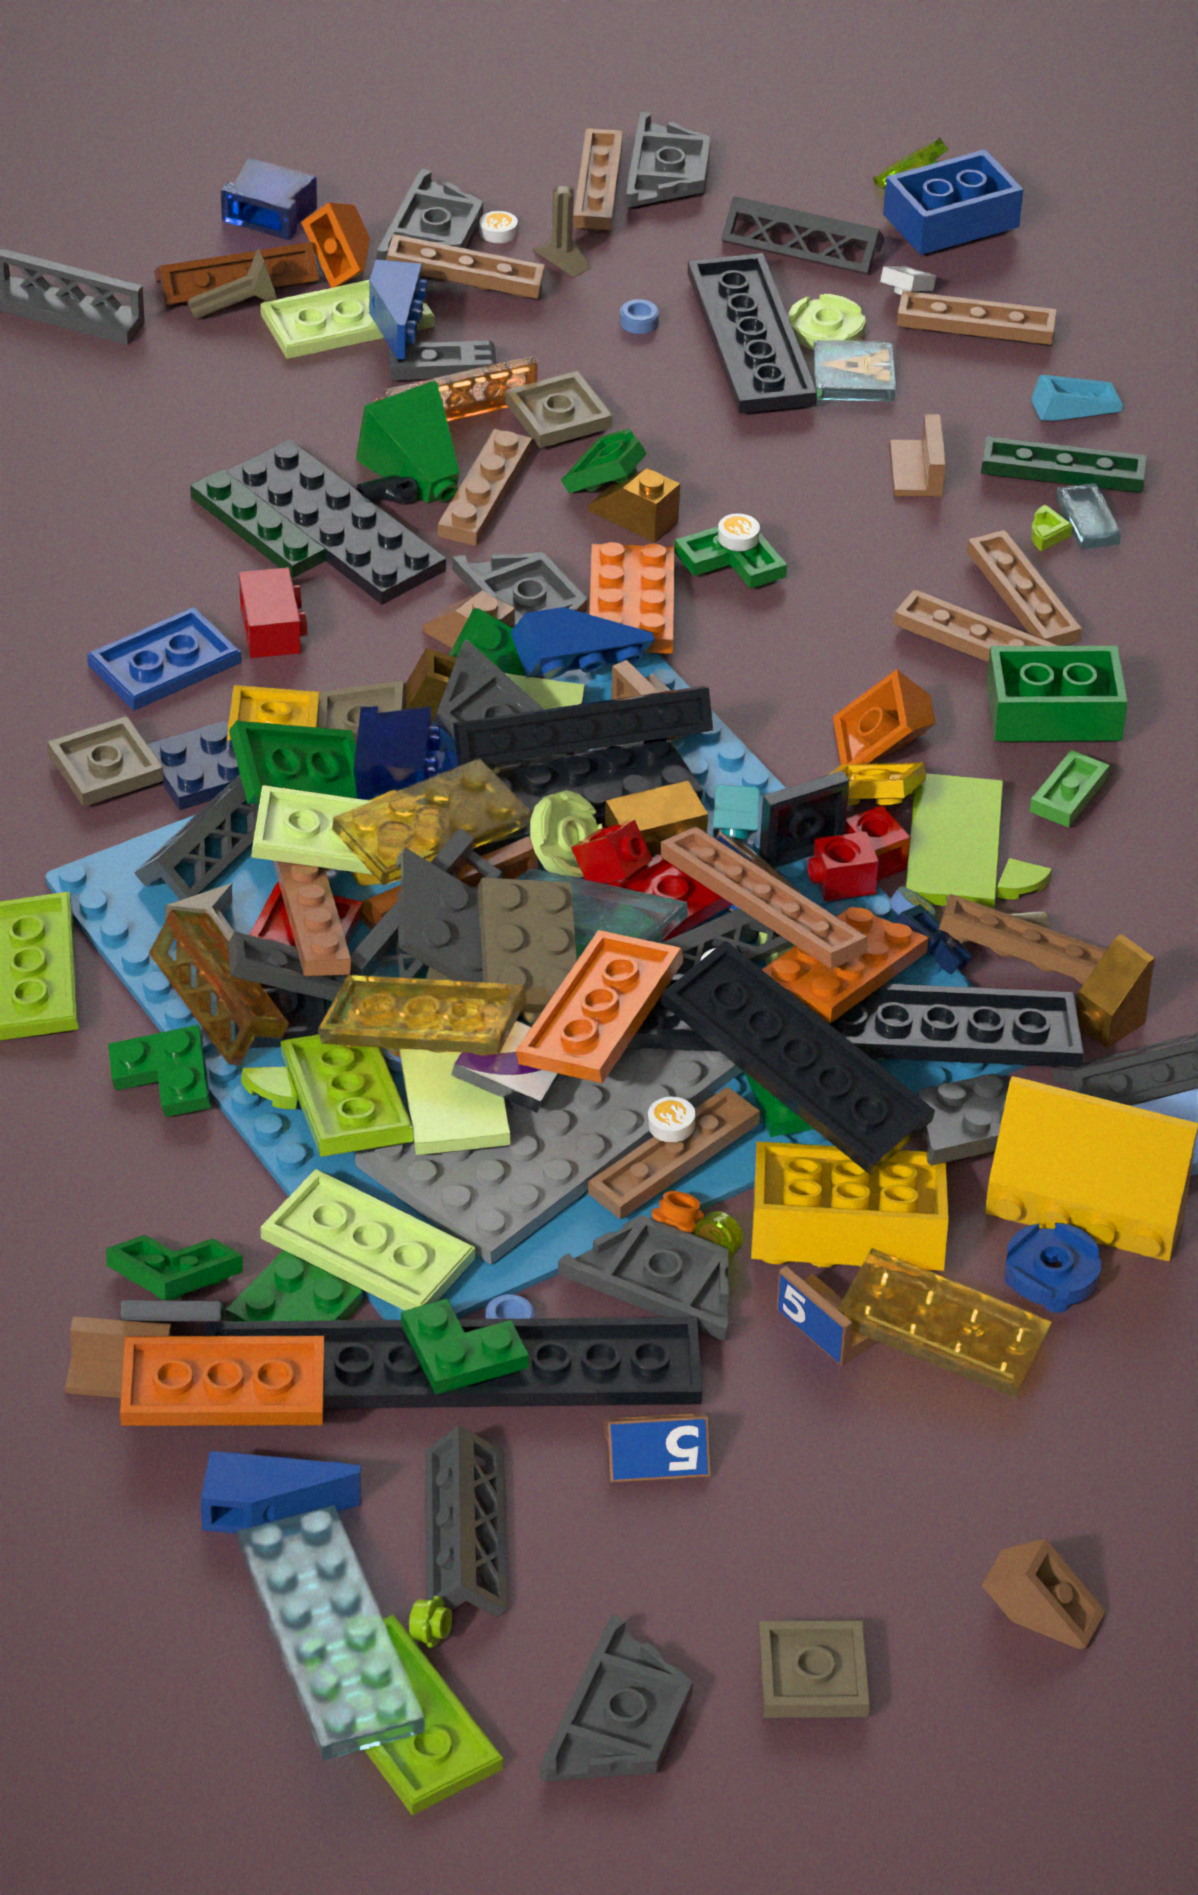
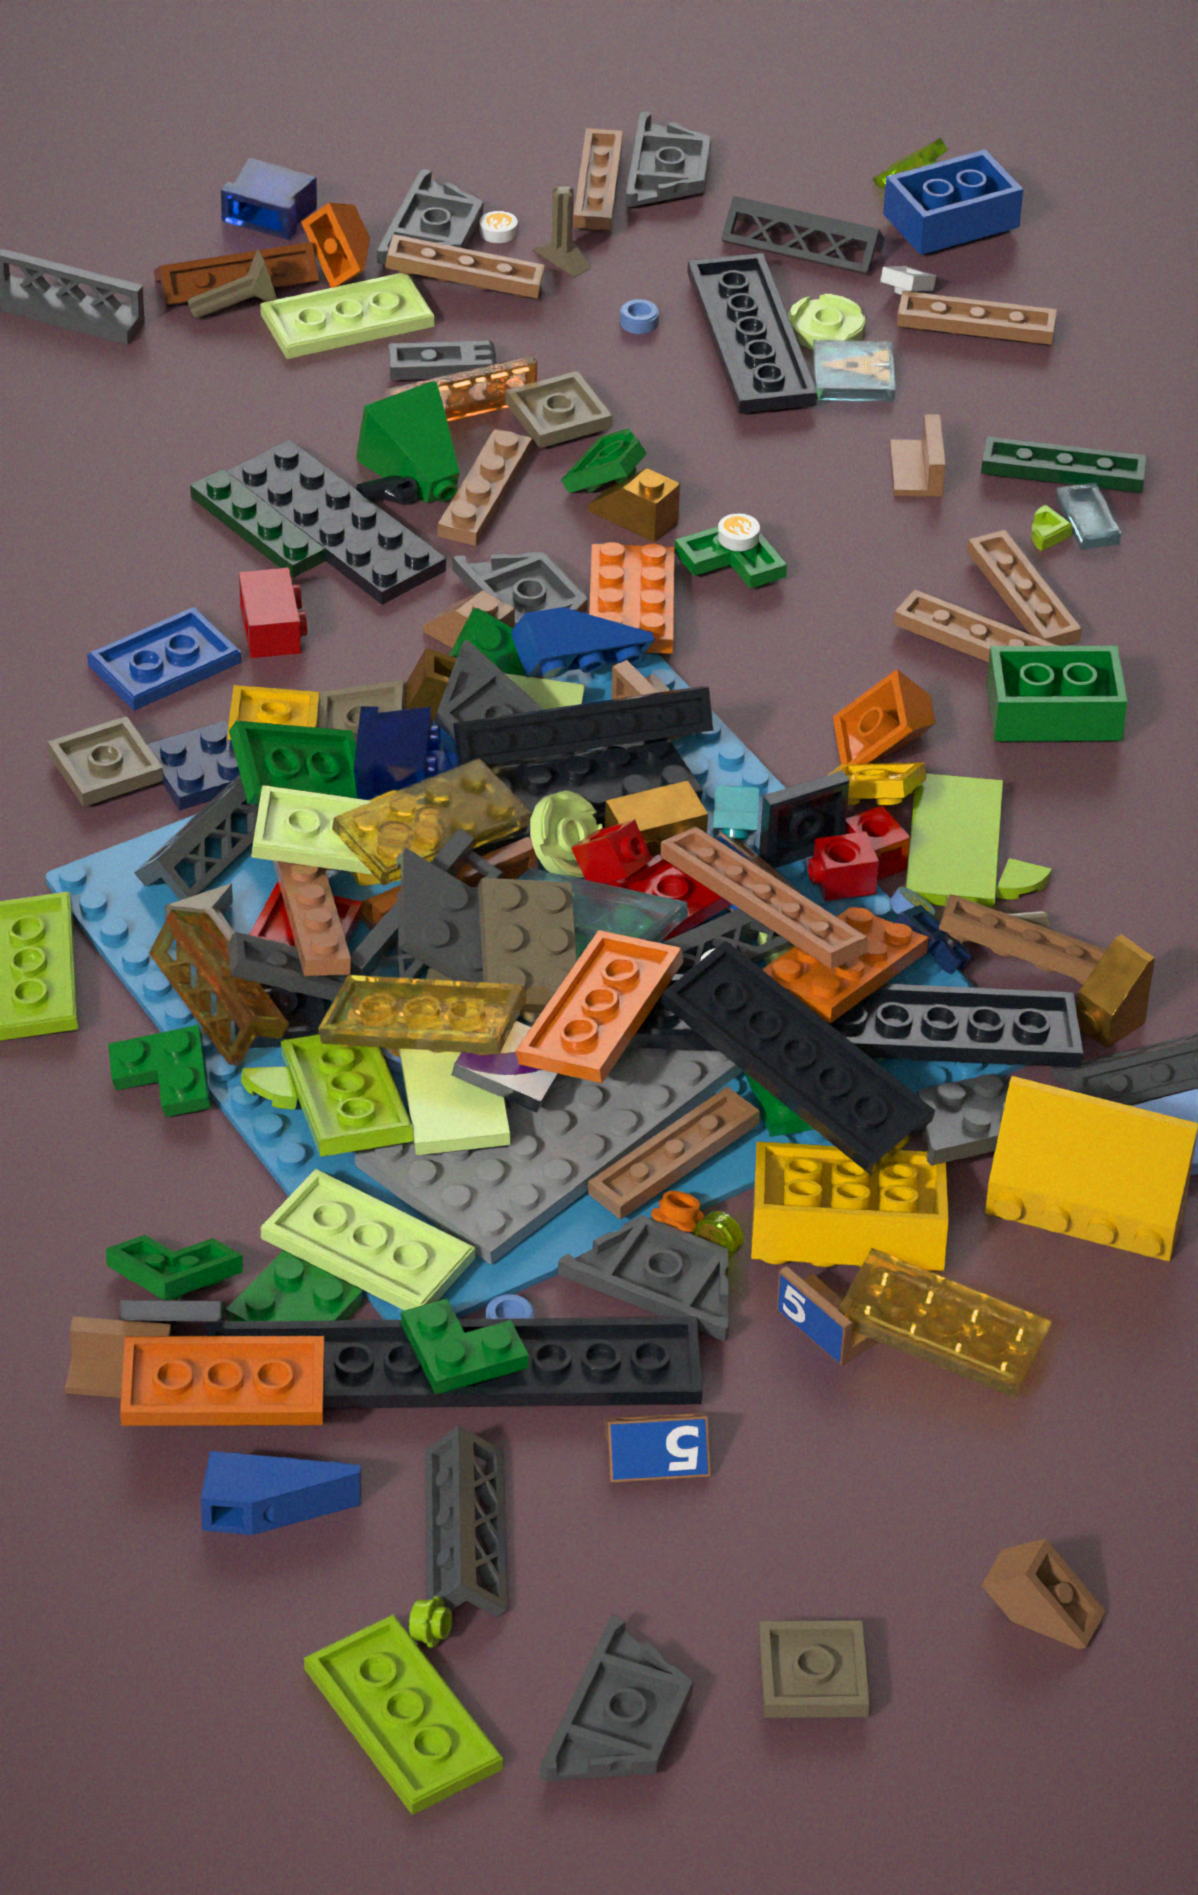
(330, 1633): clear light blue plate -> none
(397, 302): slope -> none
(671, 1119): white tile -> none
(1053, 1286): blue plate -> none
(1069, 788): bright green plate -> none
(1073, 398): medium azure slope -> none

